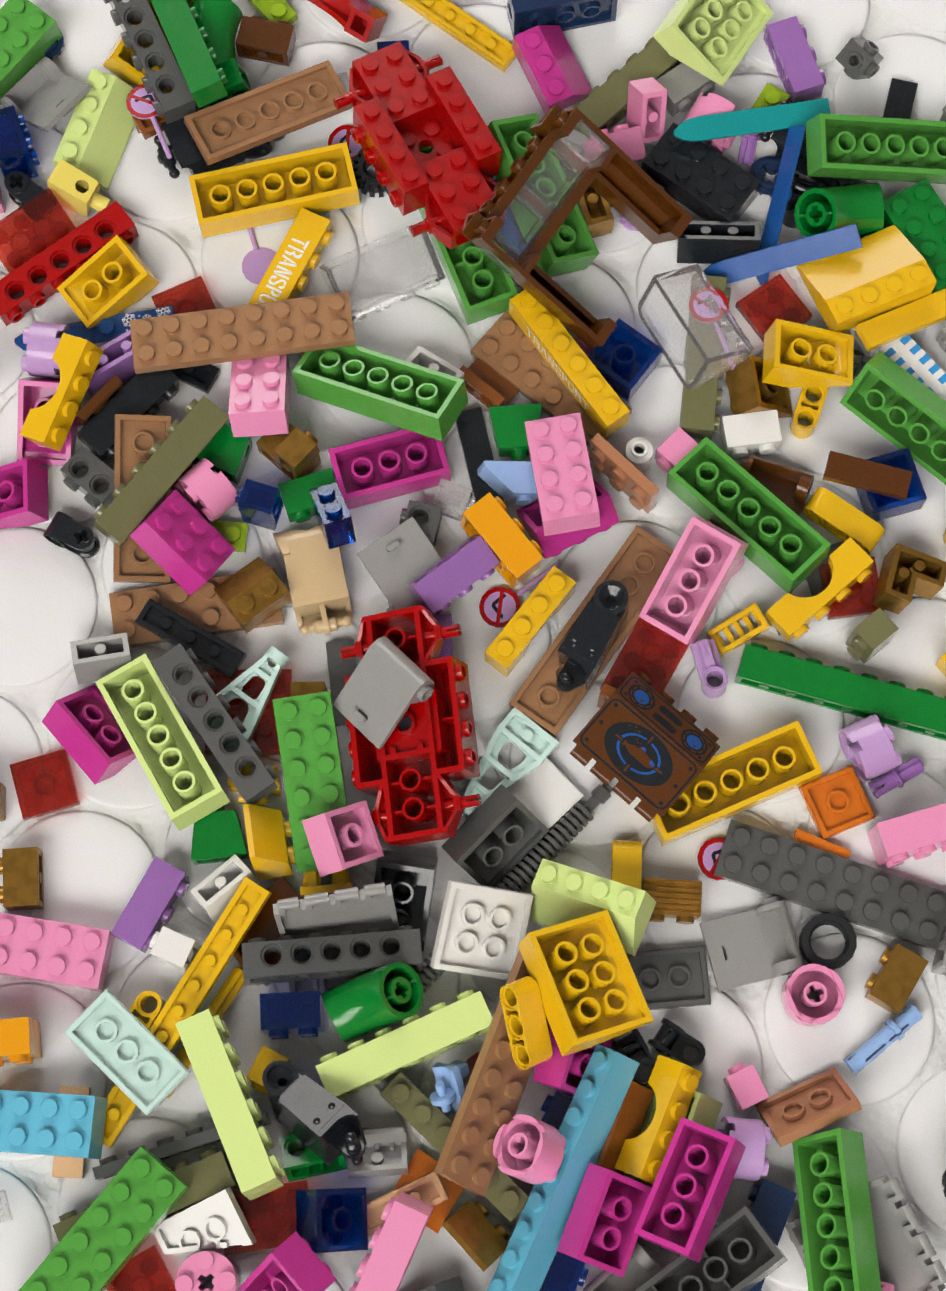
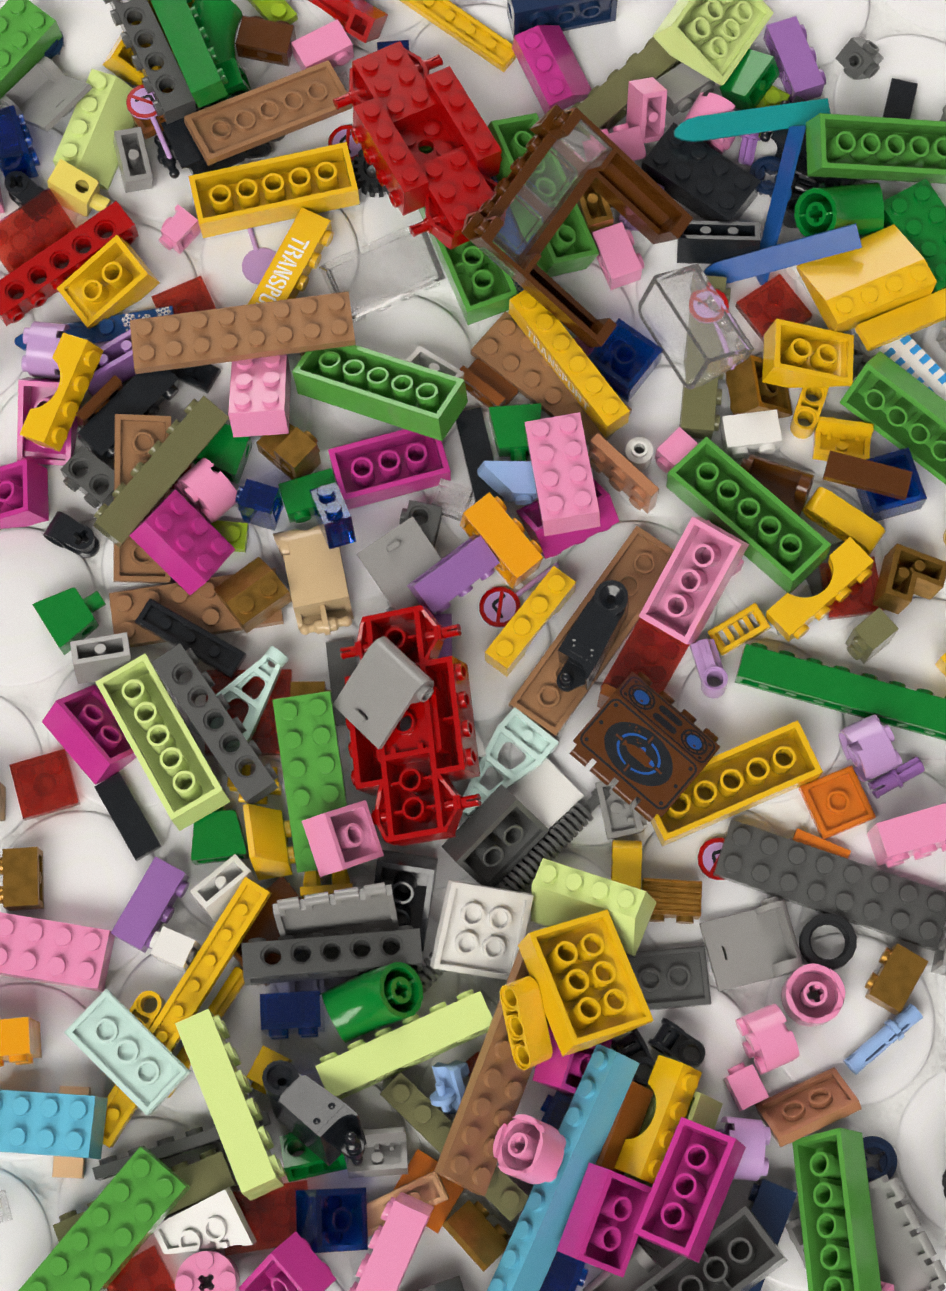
(69, 616): none -> green torso
(127, 816): none -> black tile
(133, 159): none -> light grey brick
(179, 230): none -> bright pink brick
(322, 45): none -> bright pink brick
(617, 255): none -> bright pink brick
(617, 815): none -> light grey bracket
(750, 80): none -> green brick
(767, 1038): none -> bright pink brick
(842, 437): none -> yellow bracket
(887, 1161): none -> dark blue gear

